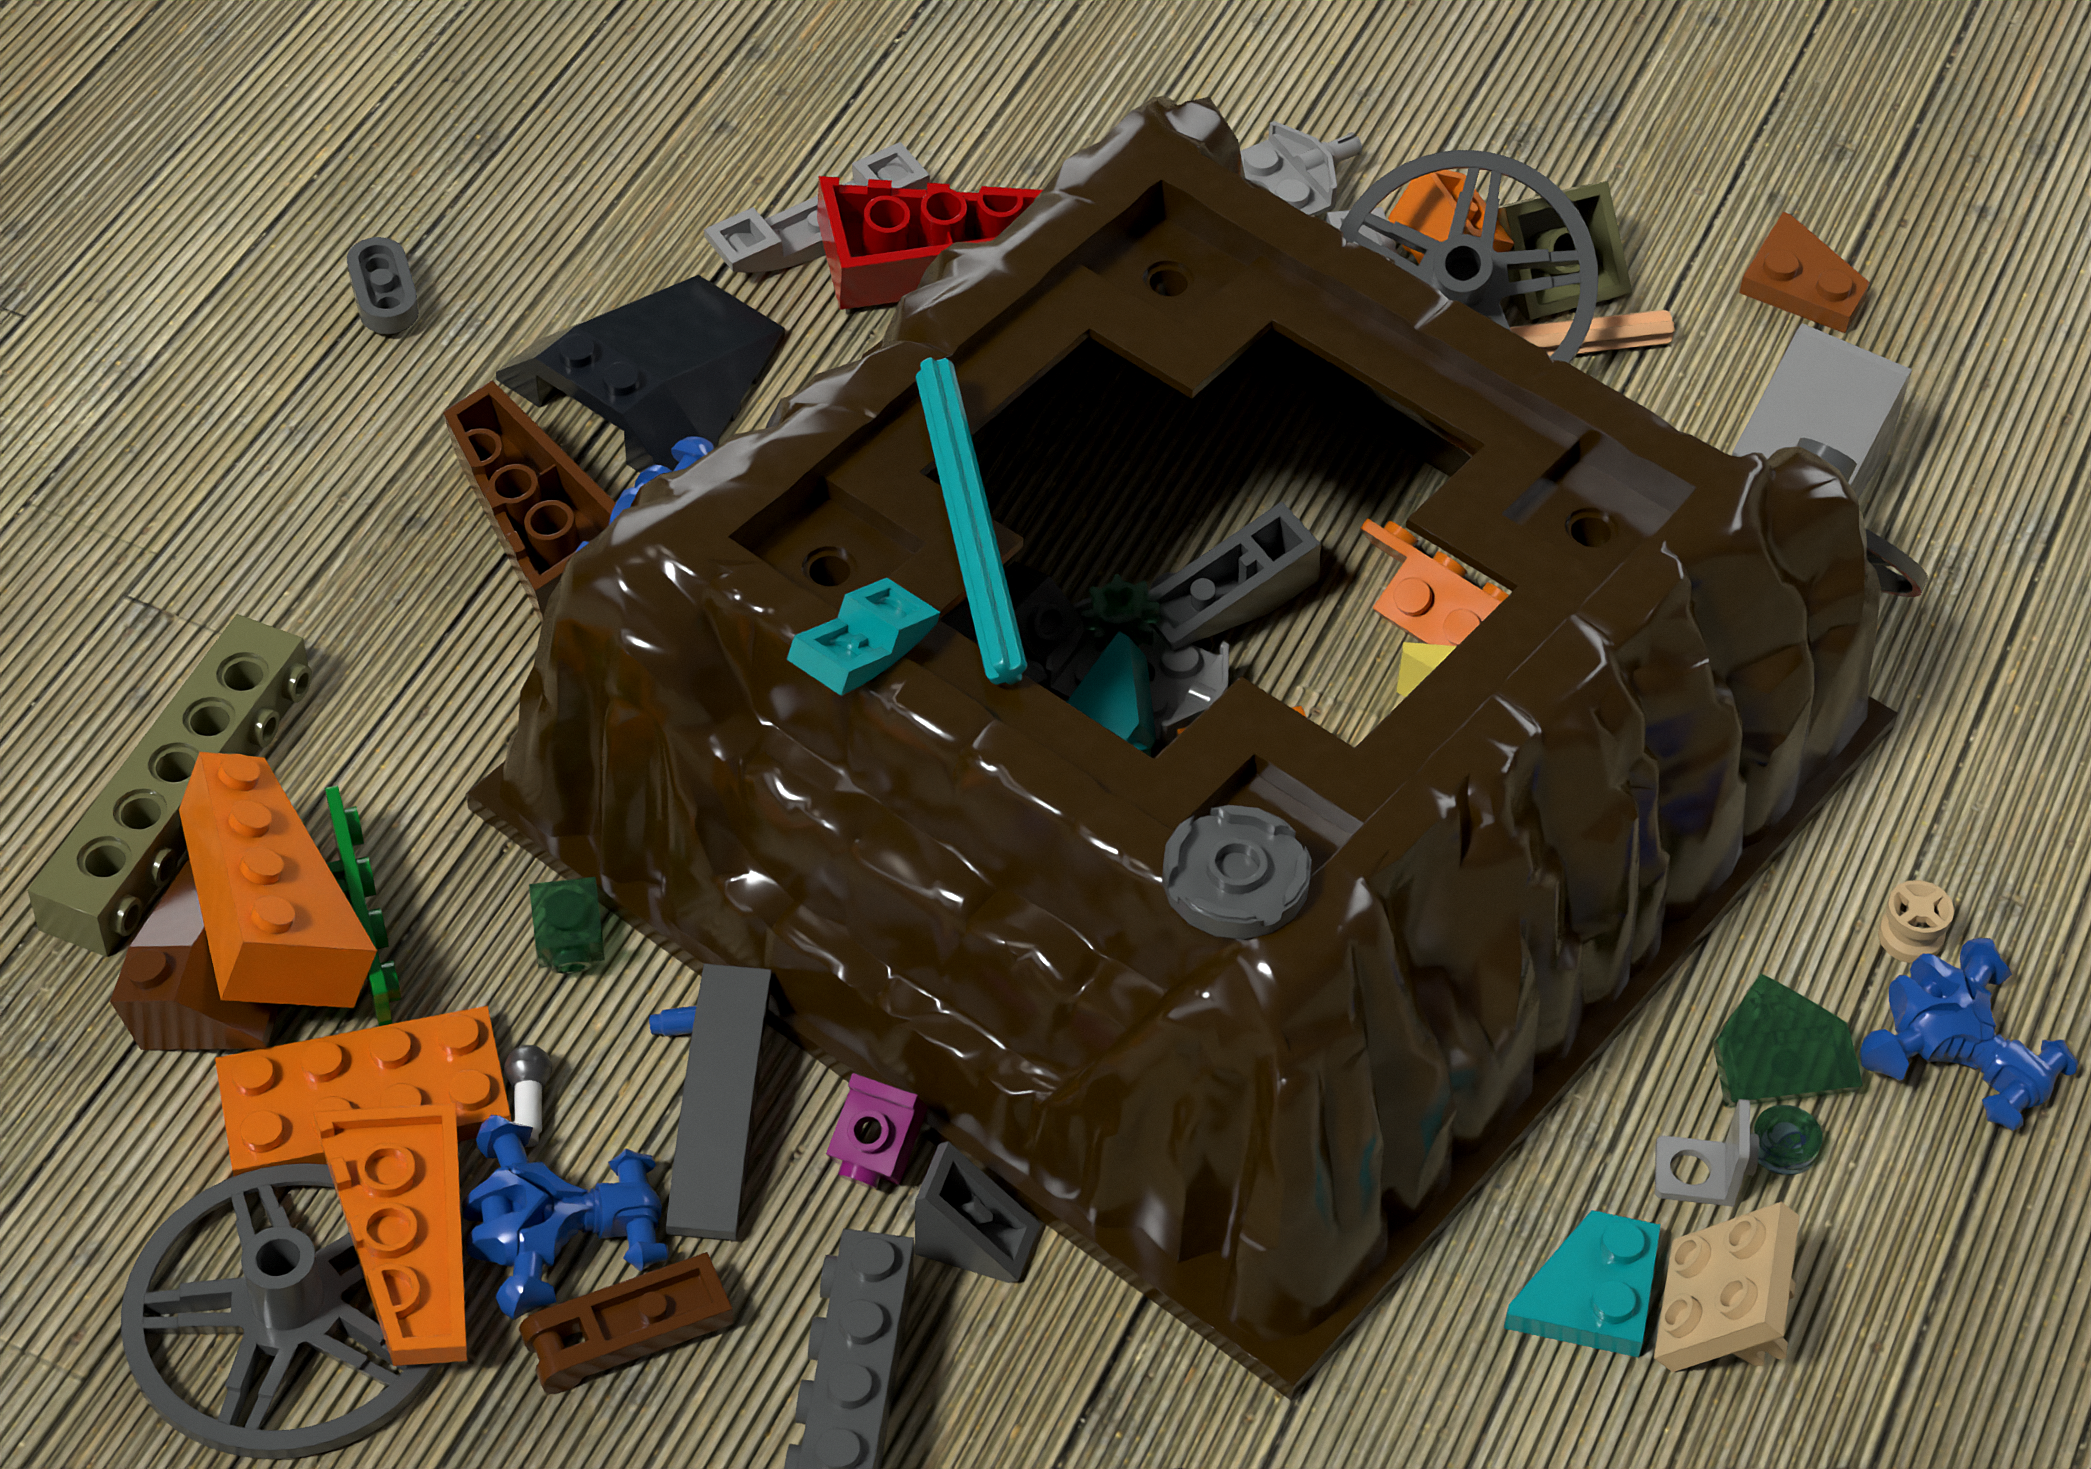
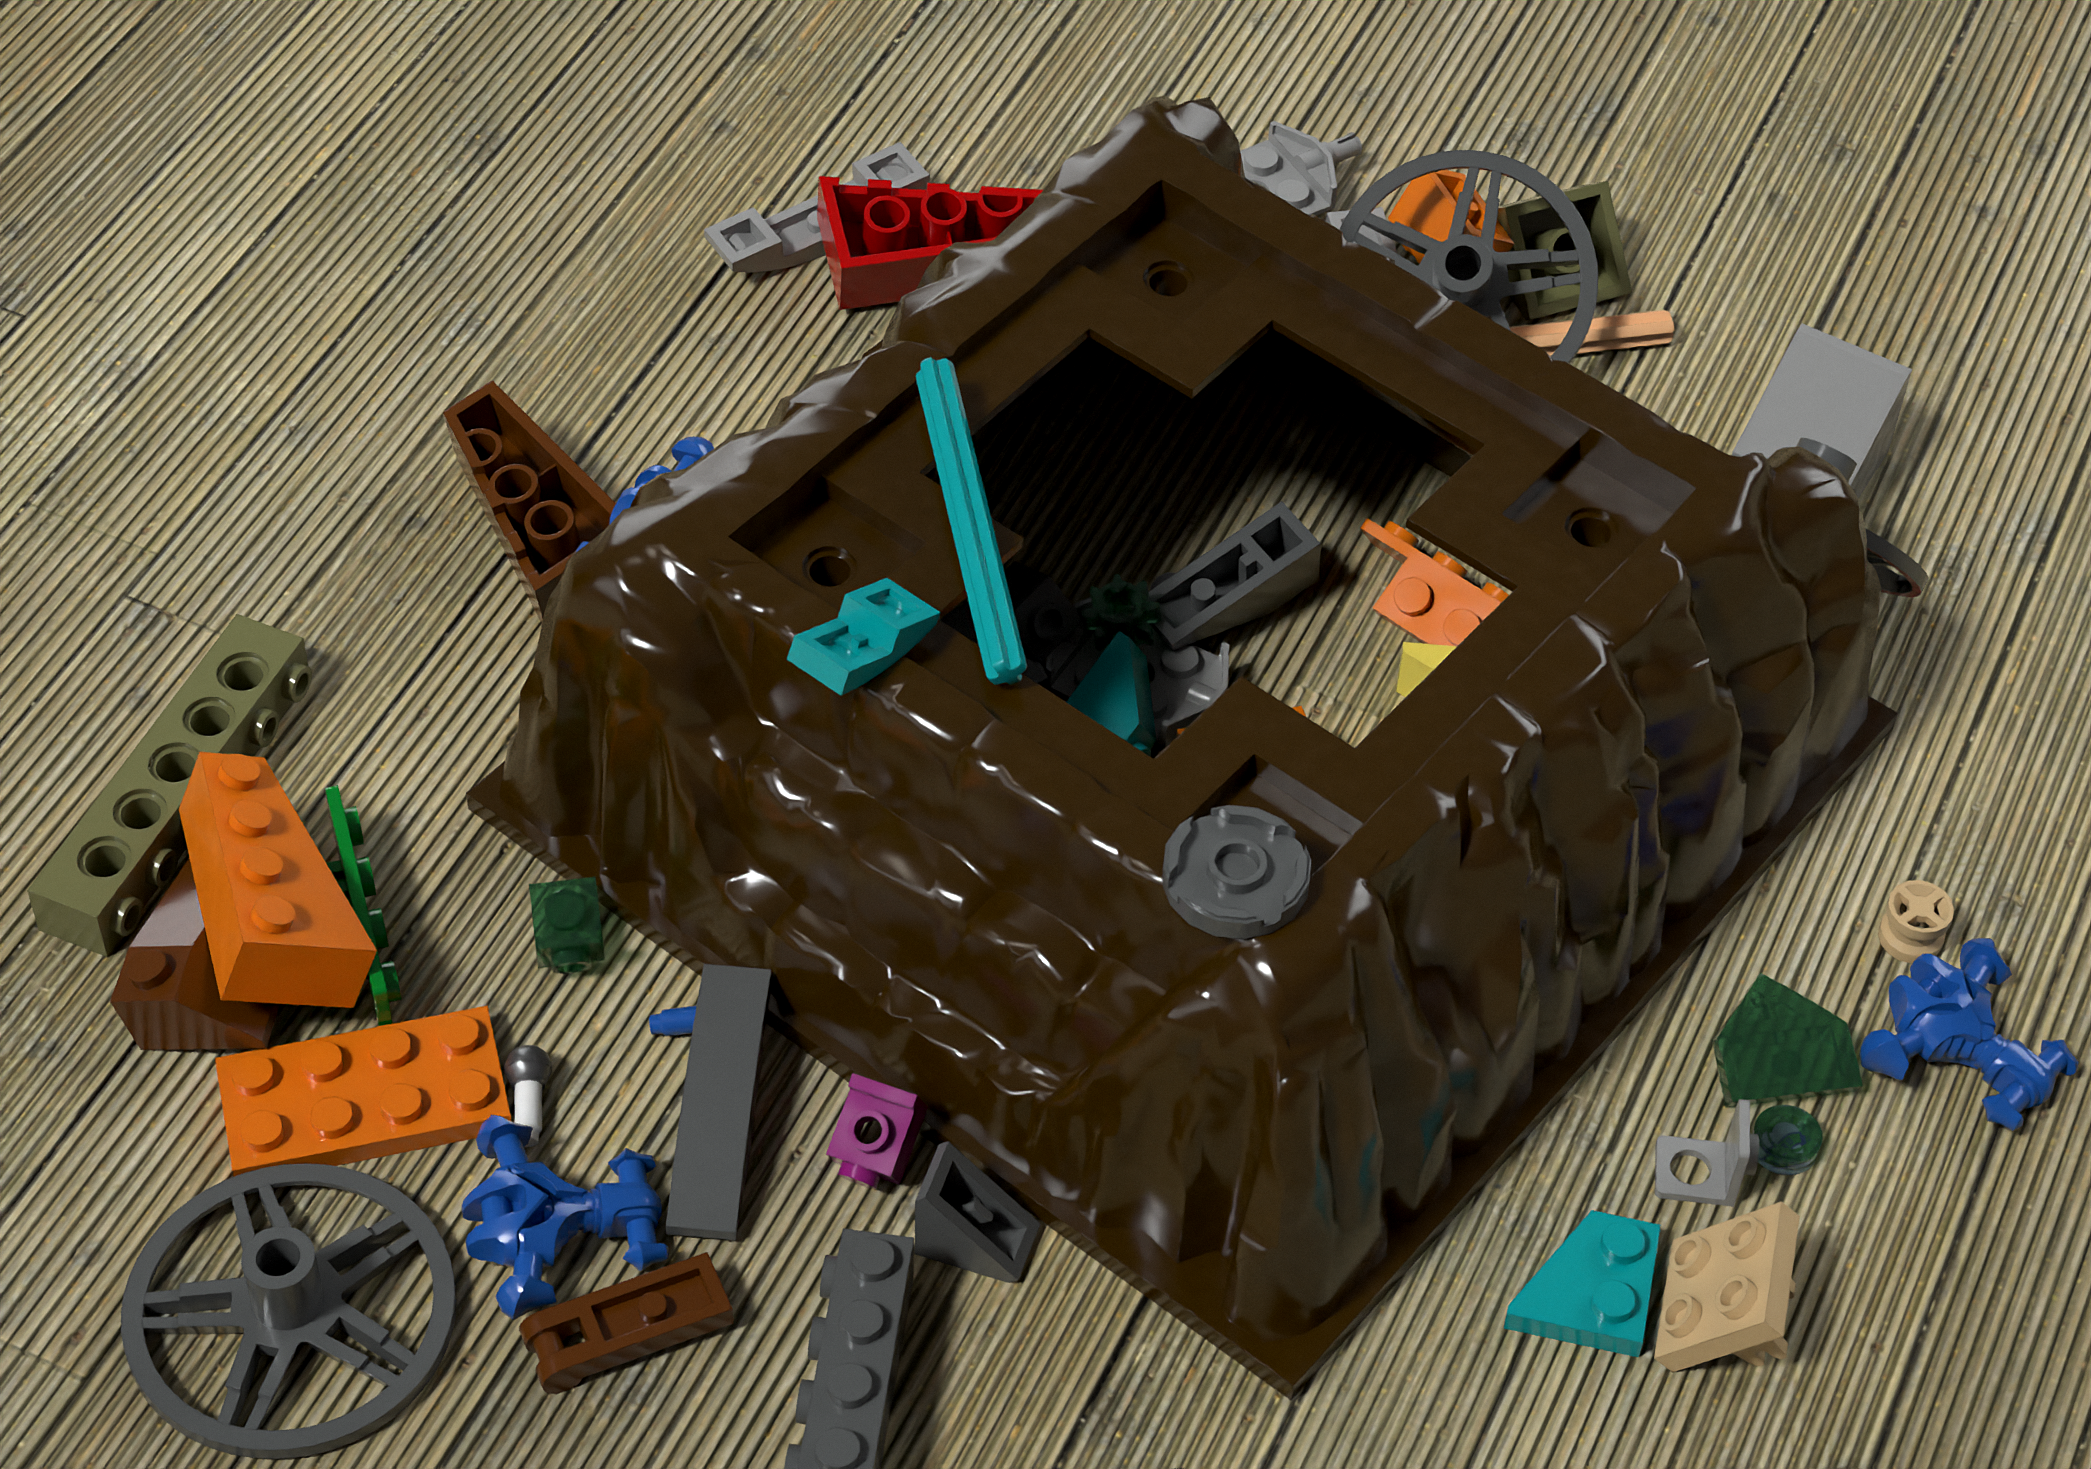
(382, 285): dark grey plate -> none
(404, 1217): orange wing -> none
(655, 366): black wedge -> none
(1804, 277): dark orange wing -> none

